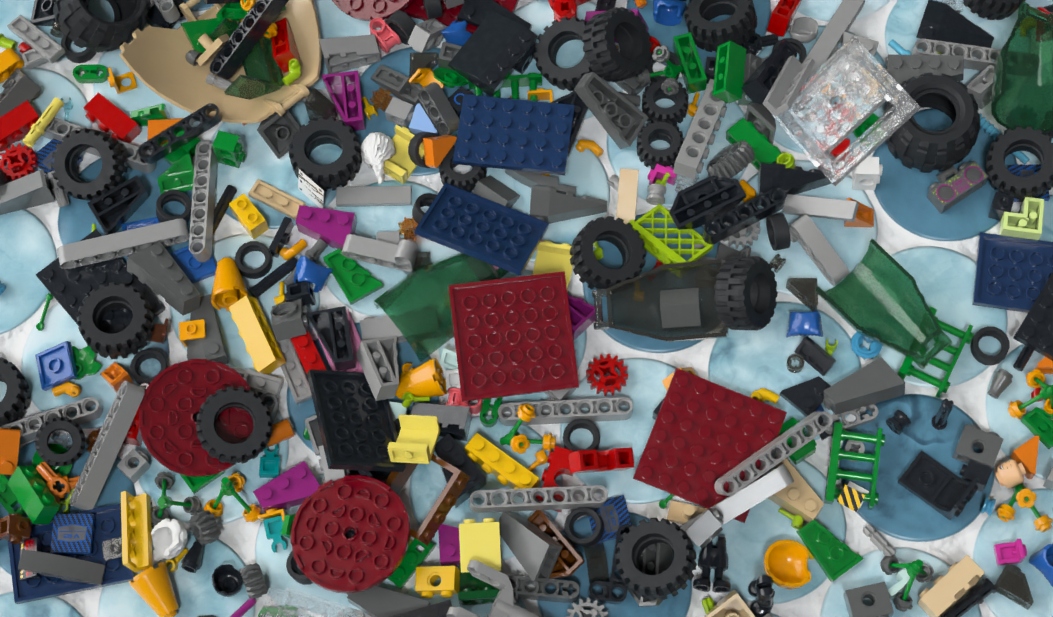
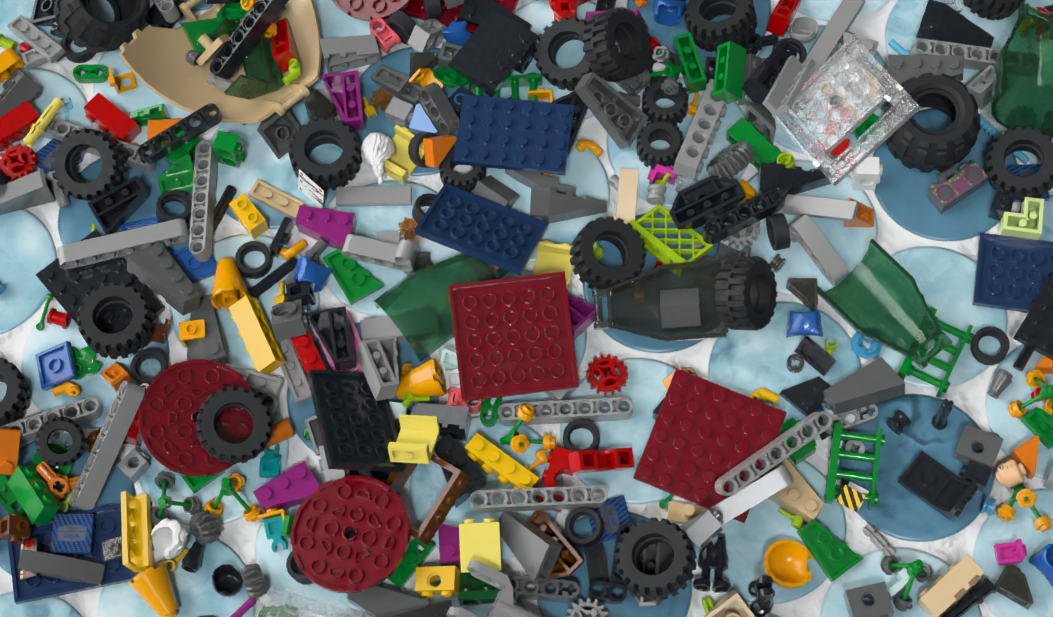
(59, 318): none -> red bush

